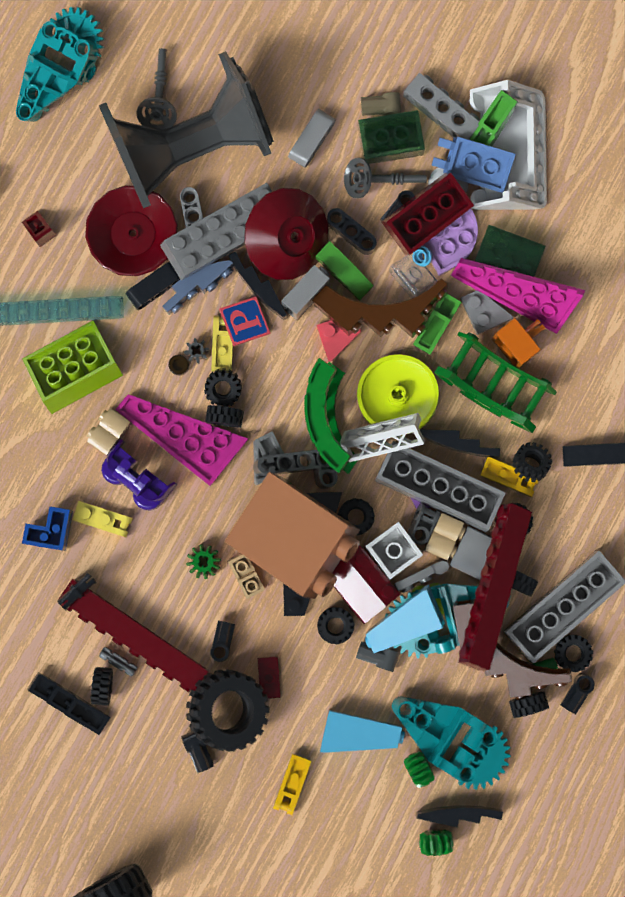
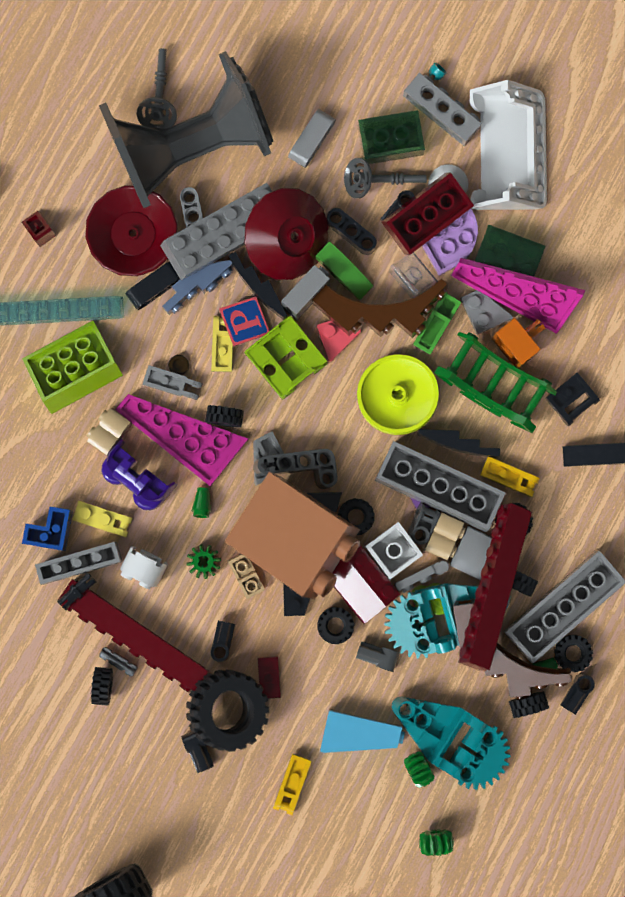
(48, 76): teal connector -> none
(68, 703): black slope -> none
(78, 563): none -> light grey brick
(143, 567): none -> white brick
(169, 382): none -> light grey hinge
(196, 345): dark grey gear -> none
(202, 505): none -> green cone
(229, 377): black tyre -> none
(278, 344): none -> lime piece
(321, 416): green fence -> none
(379, 433): white fence -> none
(386, 104): dark tan piece -> none
(408, 621): medium azure slope -> none
(418, 259): medium azure plate -> none
(437, 70): none -> teal hinge
(451, 814): black slope -> none
(476, 163): medium blue tile -> none
(494, 119): bright green slope -> none
(536, 453): black tyre -> none
(567, 394): none -> black plate

